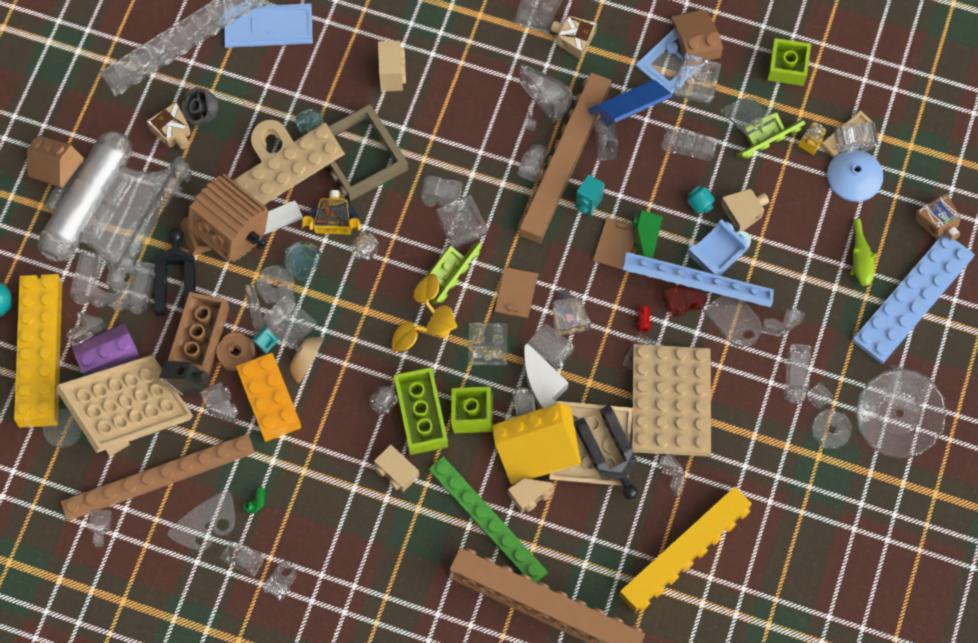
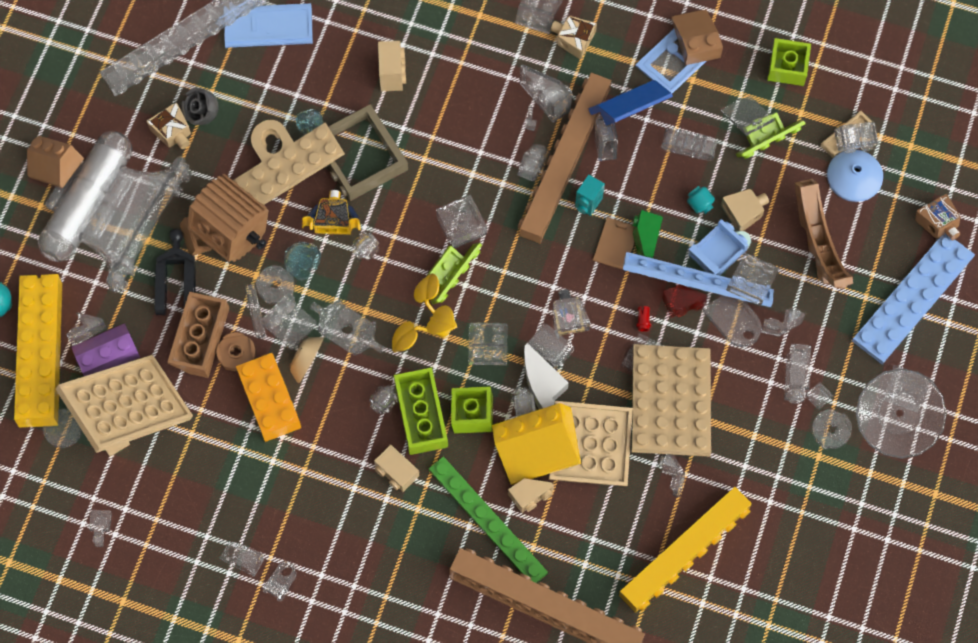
(134, 297): clear arch -> none
(157, 477): medium nougat plate -> none
(184, 377): pearl dark grey torso -> none
(193, 523): clear piece -> none
(218, 404): clear slope -> none
(253, 506): green arm -> none
(265, 340): teal tile -> none
(282, 216): white tile -> none
(336, 317): none -> clear plate
(440, 191): clear brick -> none
(516, 292): medium nougat container -> none
(620, 471): black piece -> none
(697, 79): clear brick -> none
(752, 279): none -> clear plate
(812, 138): clear leg -> none
(819, 240): none -> medium nougat arch
(862, 257): lime piece -> none

